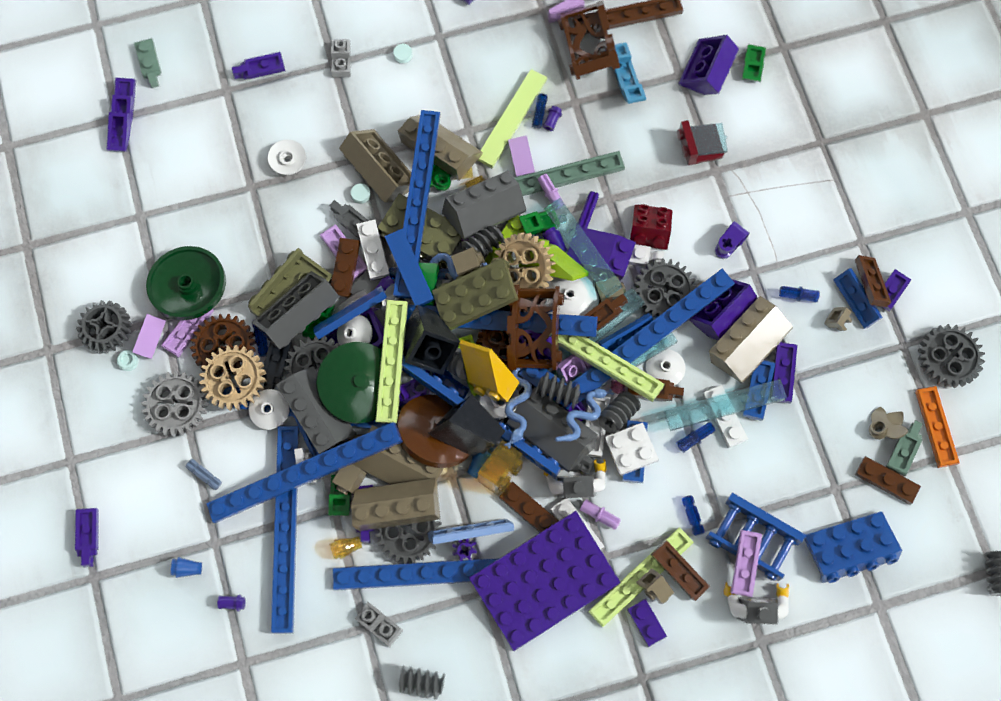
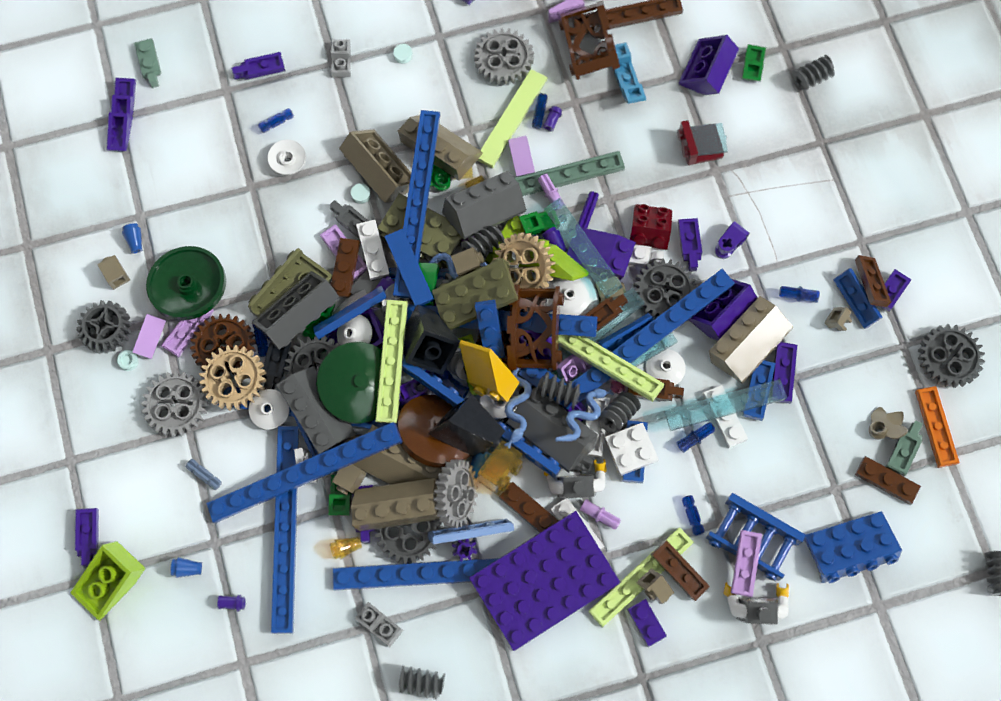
(107, 579): none -> lime slope
(113, 272): none -> dark tan brick
(132, 235): none -> blue cone
(276, 120): none -> clear blue axle
(456, 493): none -> light grey gear
(490, 326): none -> blue plate
(505, 70): none -> light grey gear
(690, 242): none -> dark purple hinge
(813, 72): none -> dark grey piece

